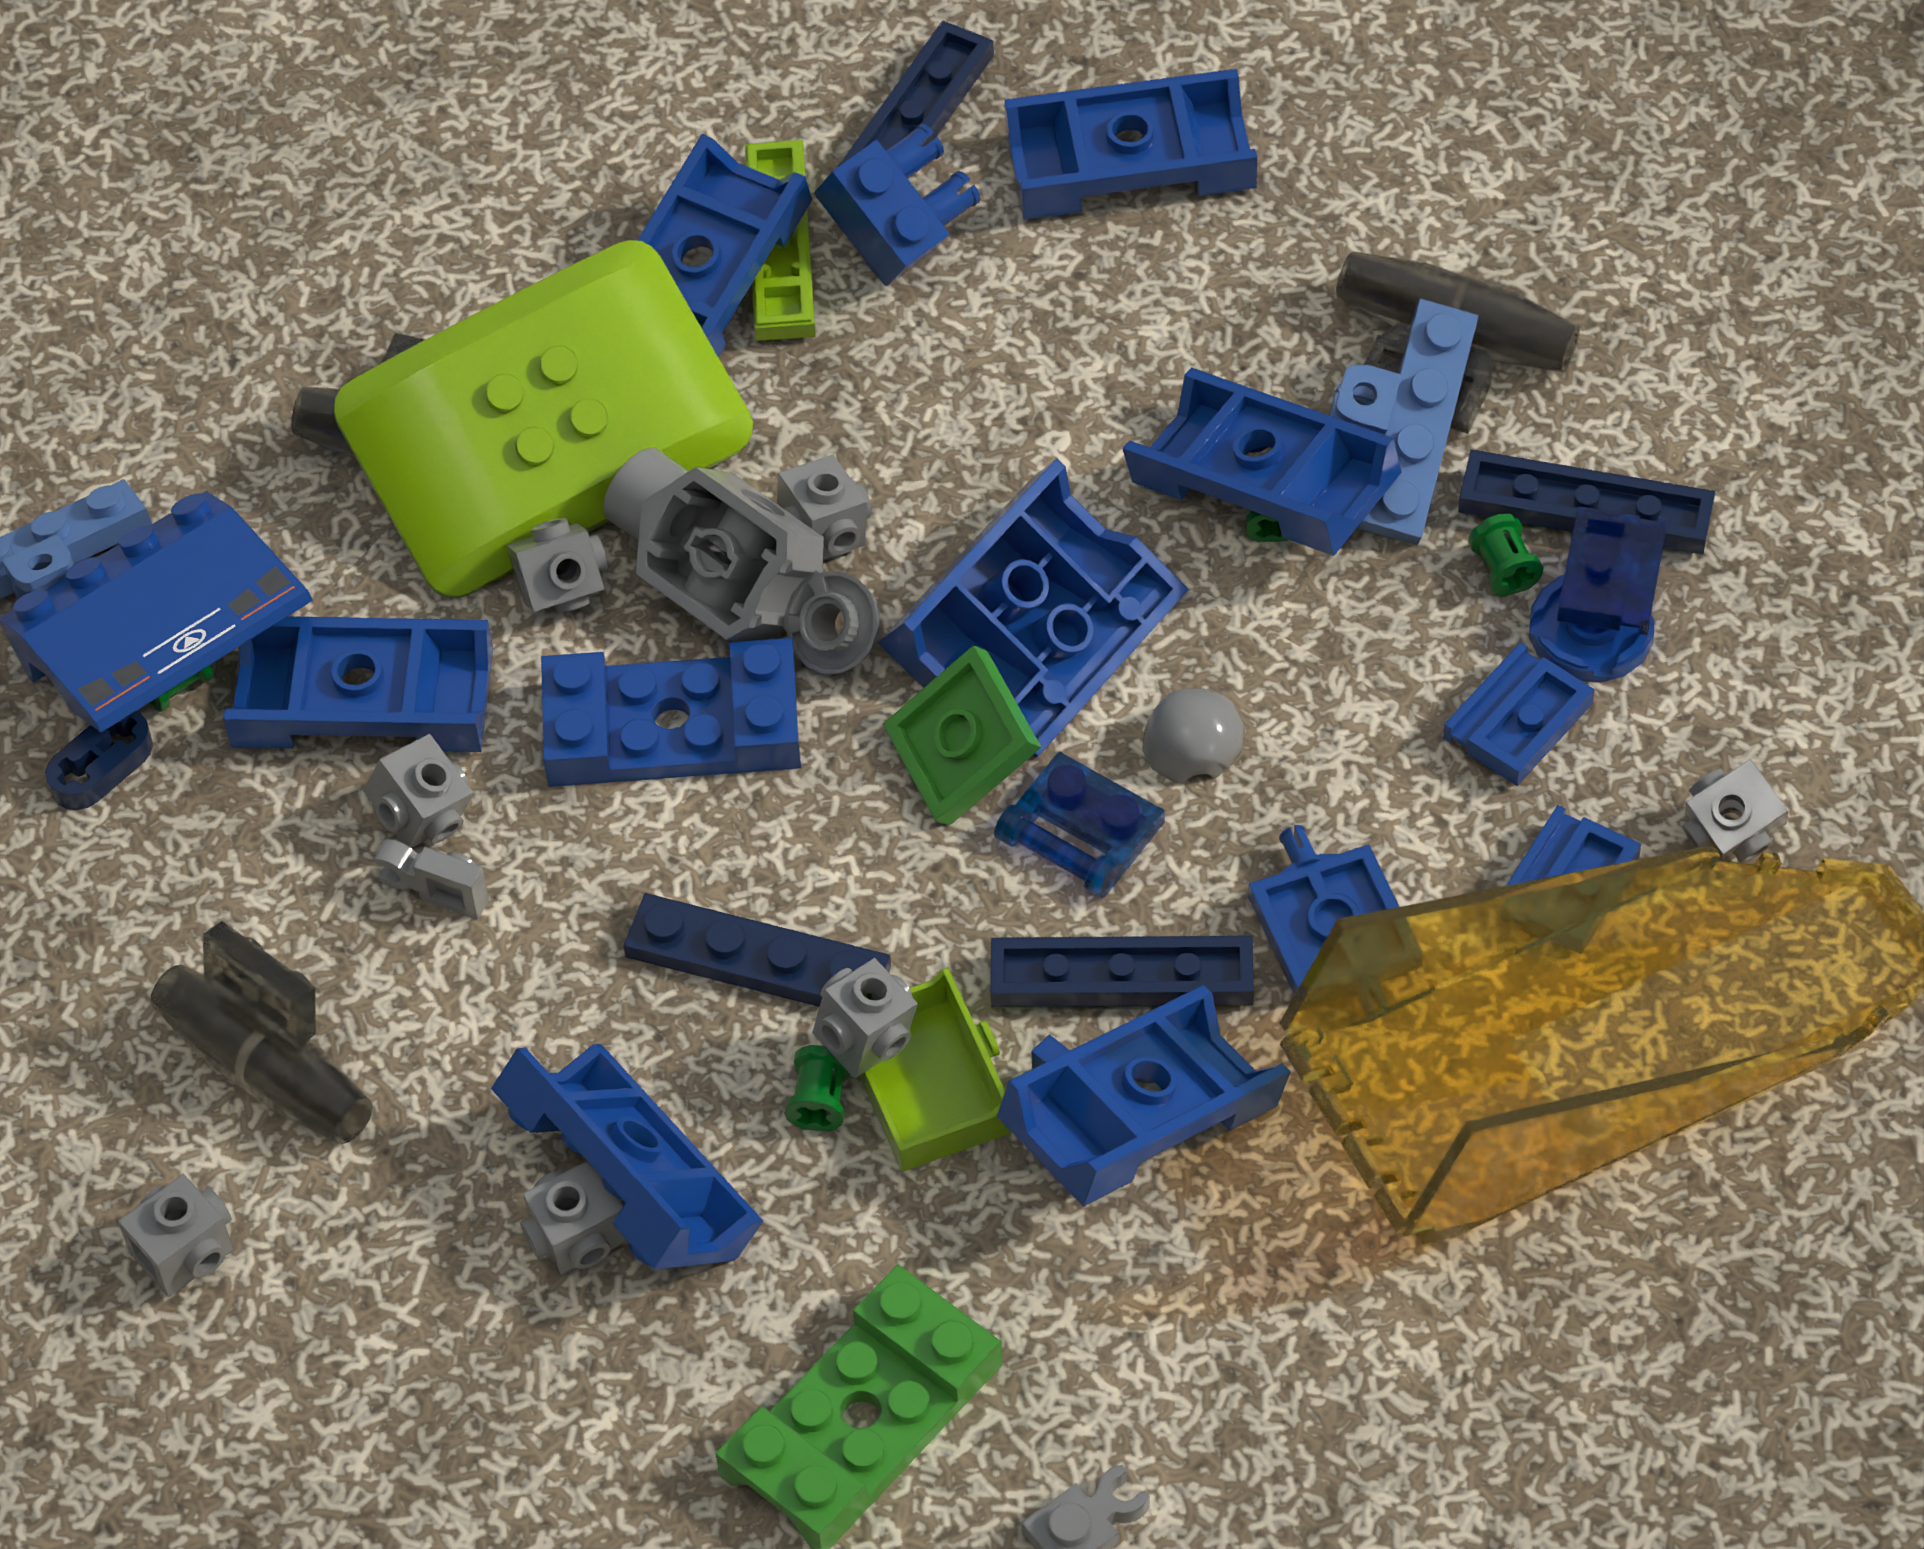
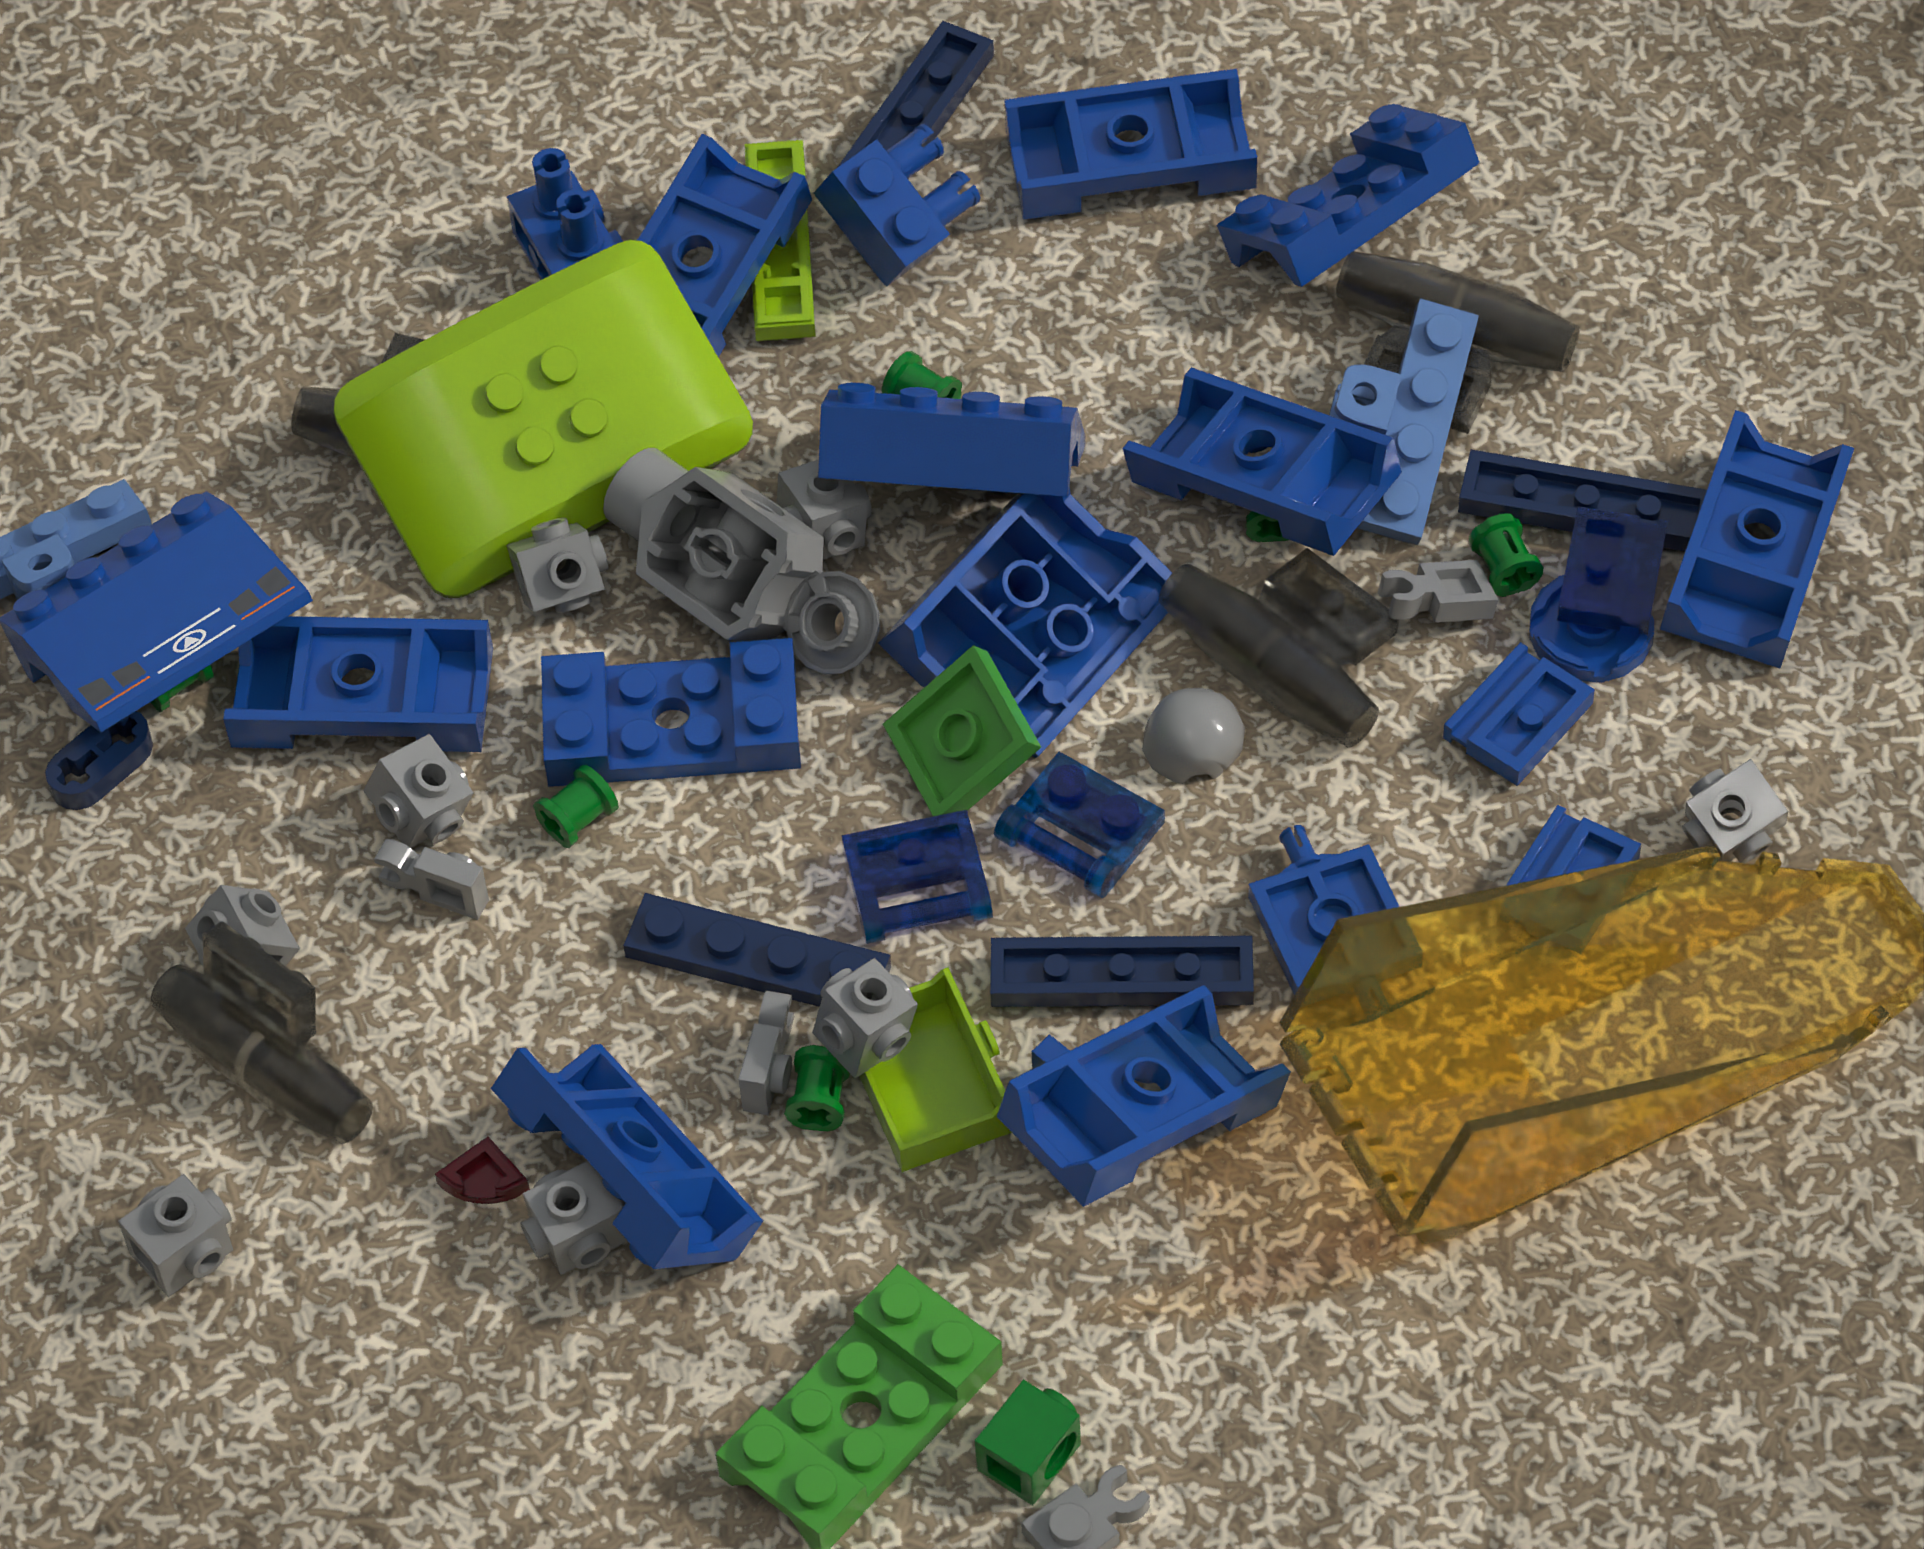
(251, 914): none -> light grey brick
(482, 1174): none -> dark red tile
(557, 218): none -> blue brick
(576, 806): none -> green bush
(765, 1065): none -> light grey plate
(910, 372): none -> green bush
(910, 859): none -> clear blue plate
(949, 440): none -> blue piece
(1028, 1441): none -> green brick
(1289, 639): none -> clear smoke plate
(1397, 167): none -> blue piece
(1446, 589): none -> light grey plate
(1747, 589): none -> blue piece

